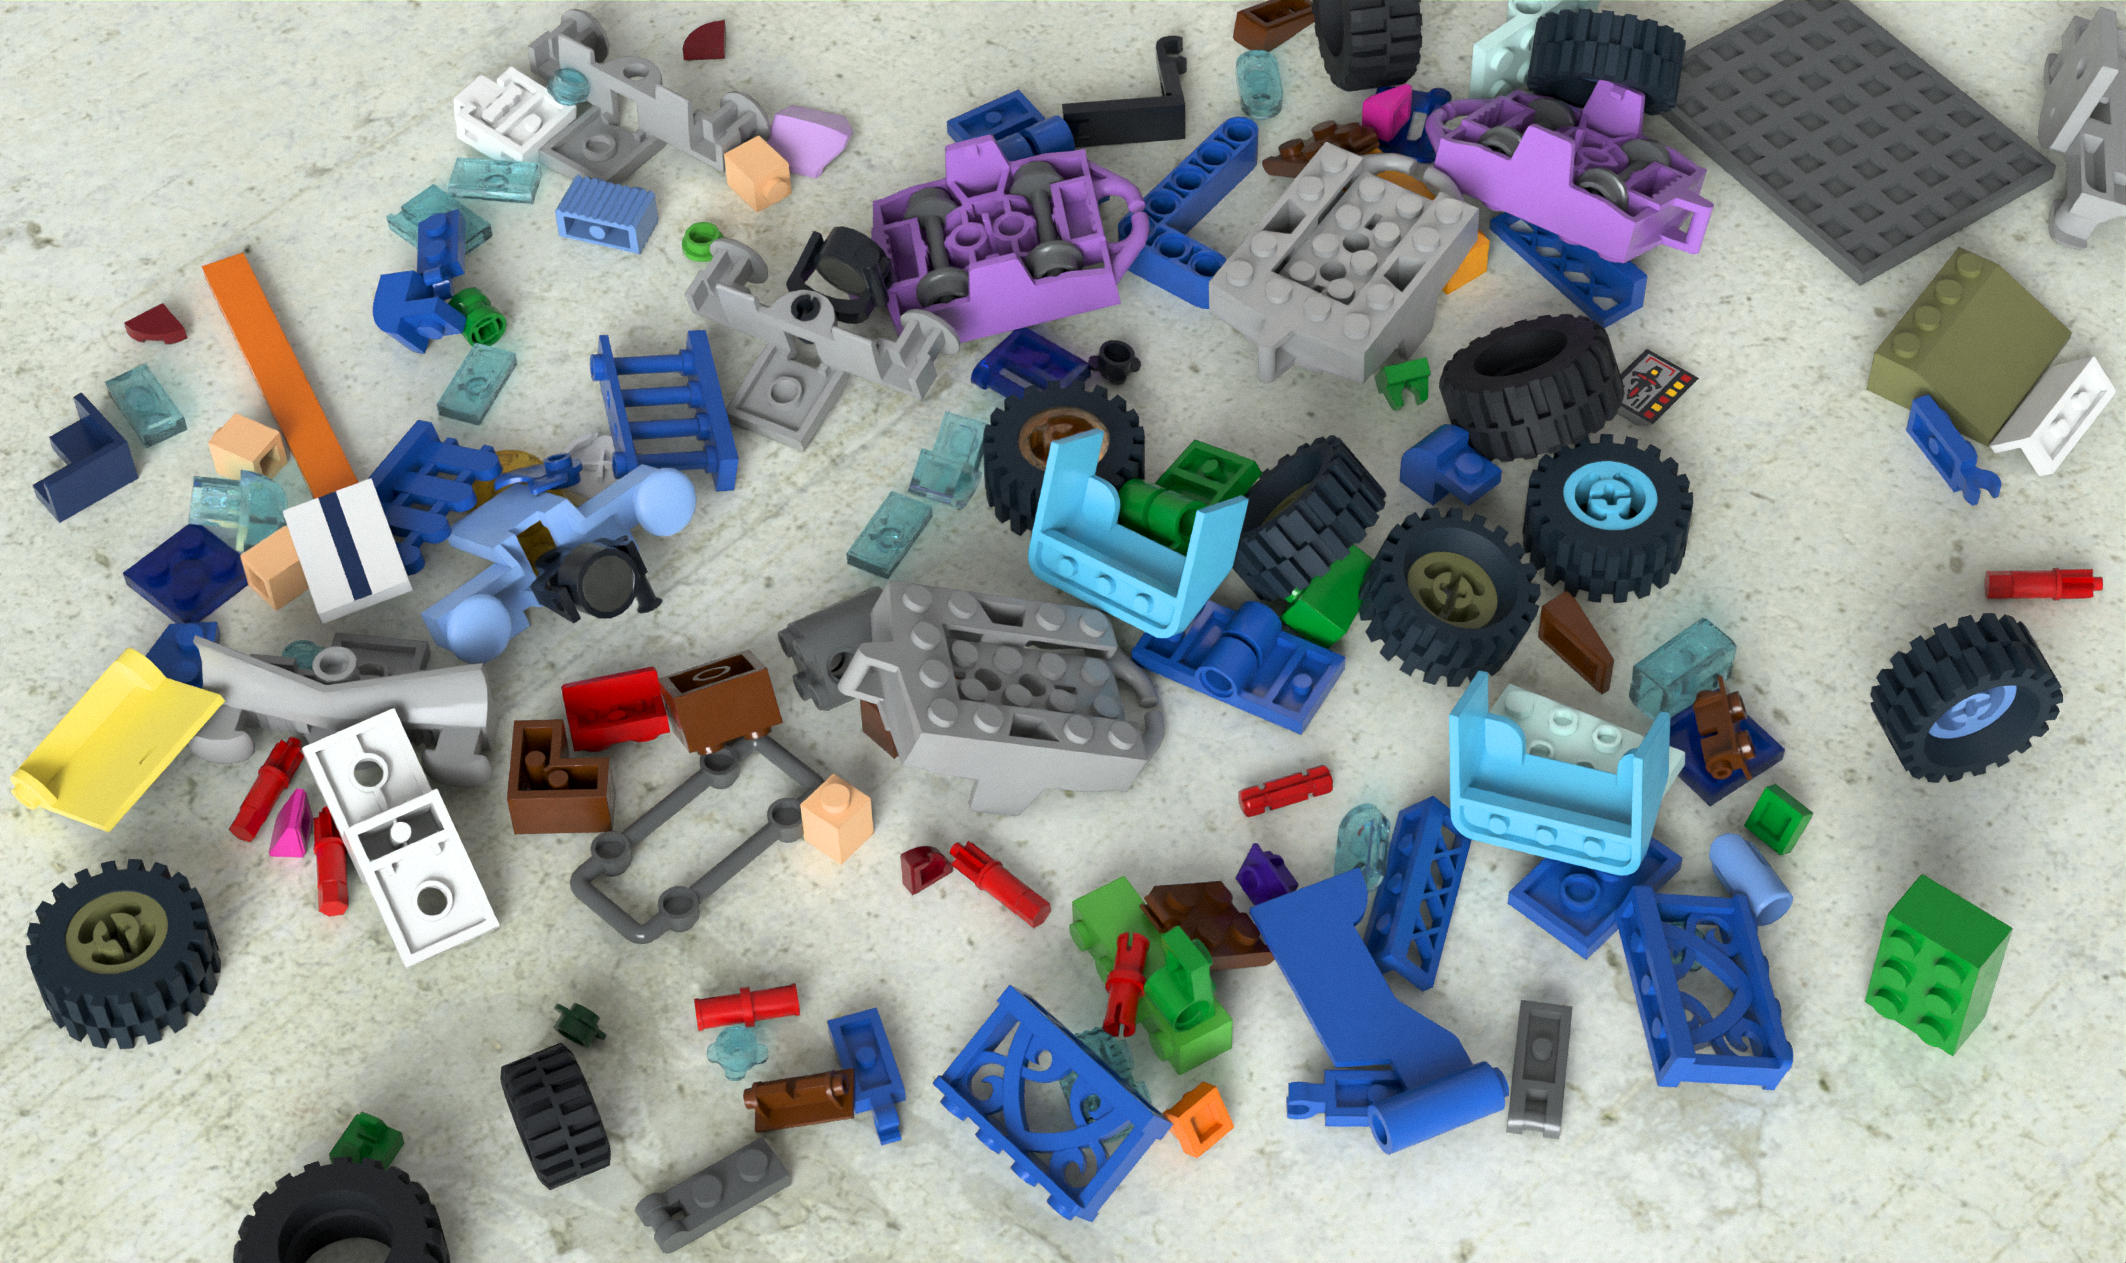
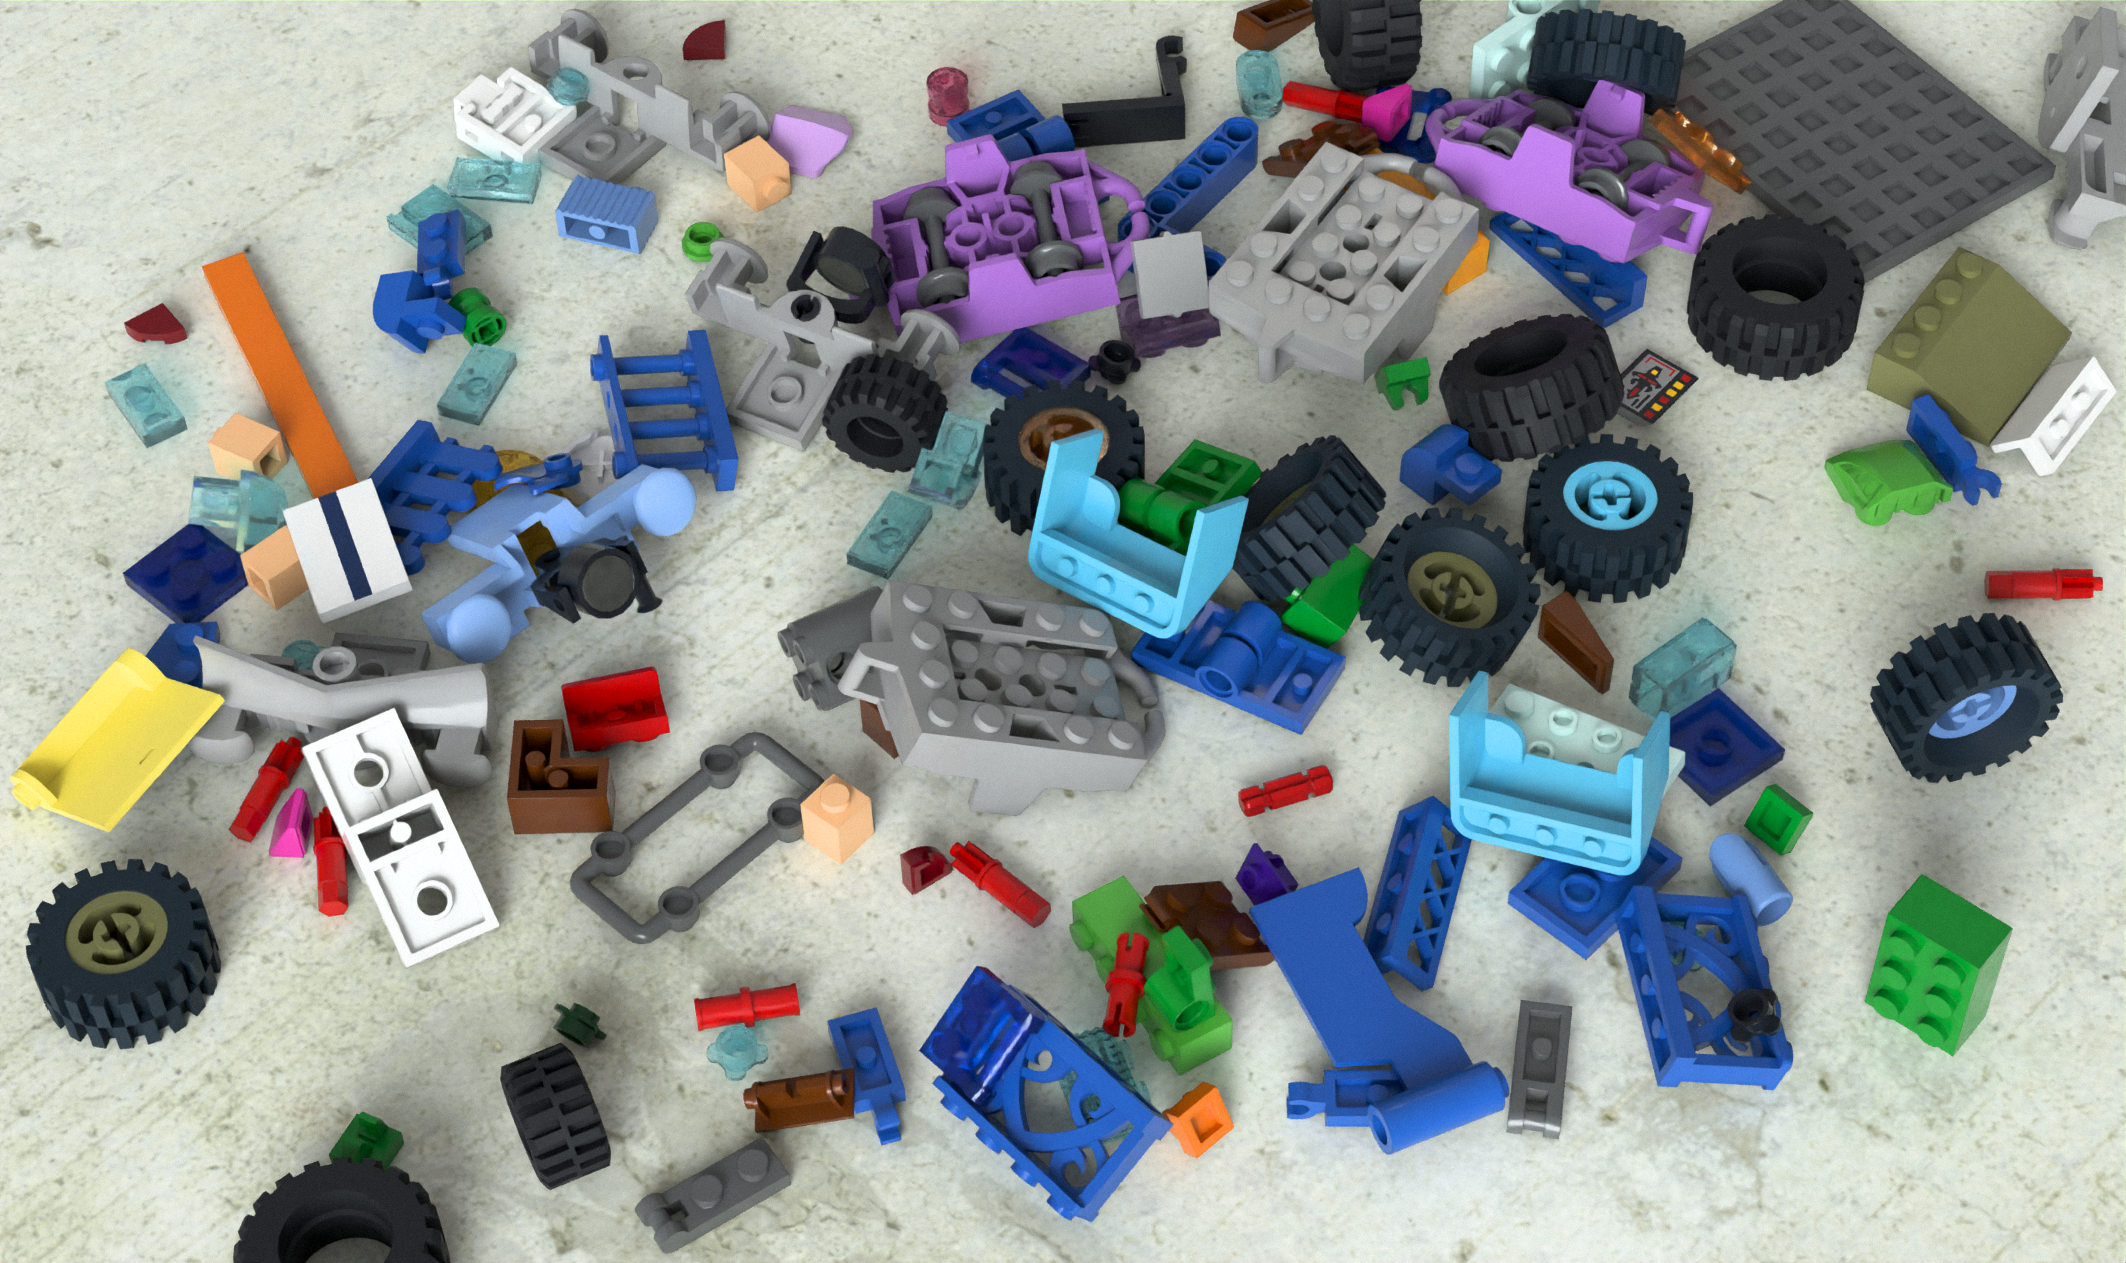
(95, 460): dark blue panel -> none
(720, 702): reddish brown brick -> none
(884, 412): none -> black tyre
(947, 94): none -> clear pink wheel
(971, 1028): none -> clear blue plate
(1157, 334): none -> clear purple bracket
(1170, 274): none -> light grey piece
(1326, 101): none -> red piece
(1363, 844): clear light blue plate -> none
(1700, 147): none -> clear orange plate
(1731, 747): reddish brown hinge -> none
(1748, 1003): none -> black plate
(1765, 335): none -> black tyre
(1887, 480): none -> bright green slope

